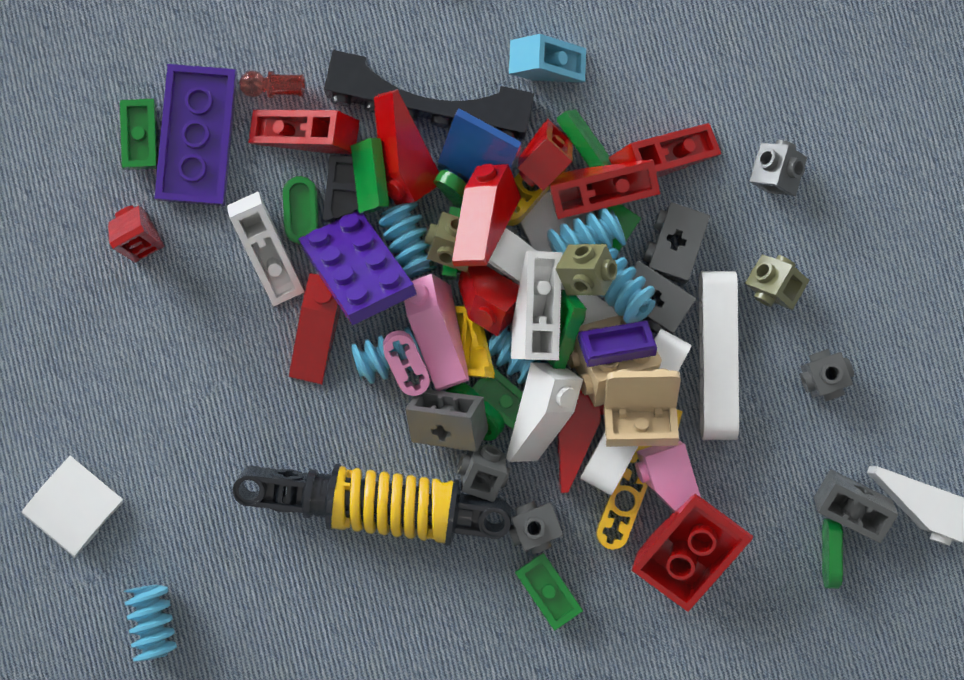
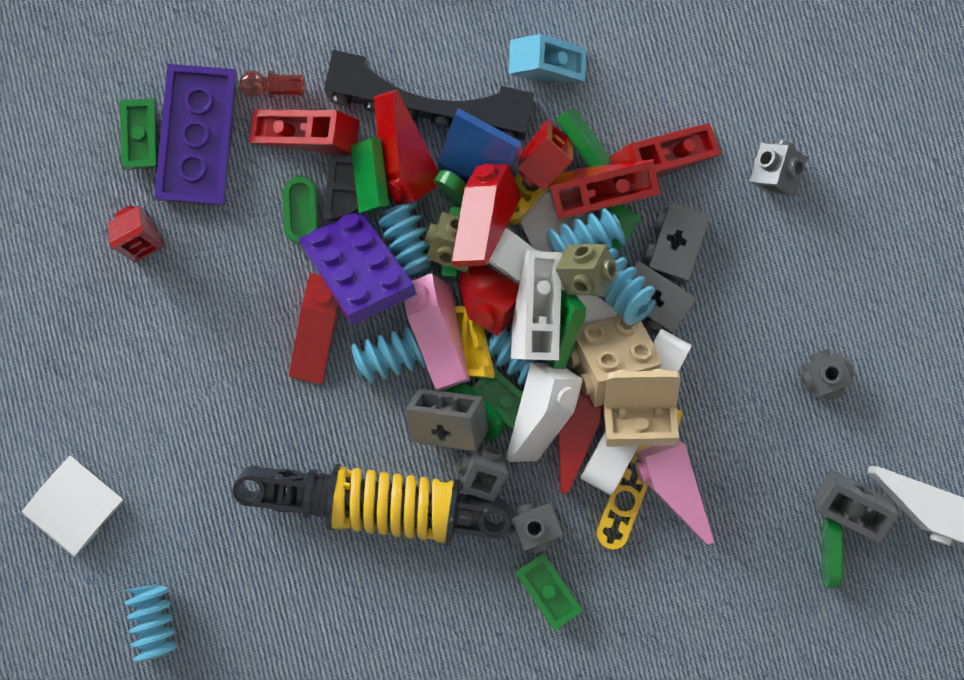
(265, 248): white slope -> none
(399, 366): bright pink beam -> none
(617, 343): dark purple tile -> none
(690, 551): red slope -> none
(718, 355): white beam -> none
(777, 281): olive brick -> none

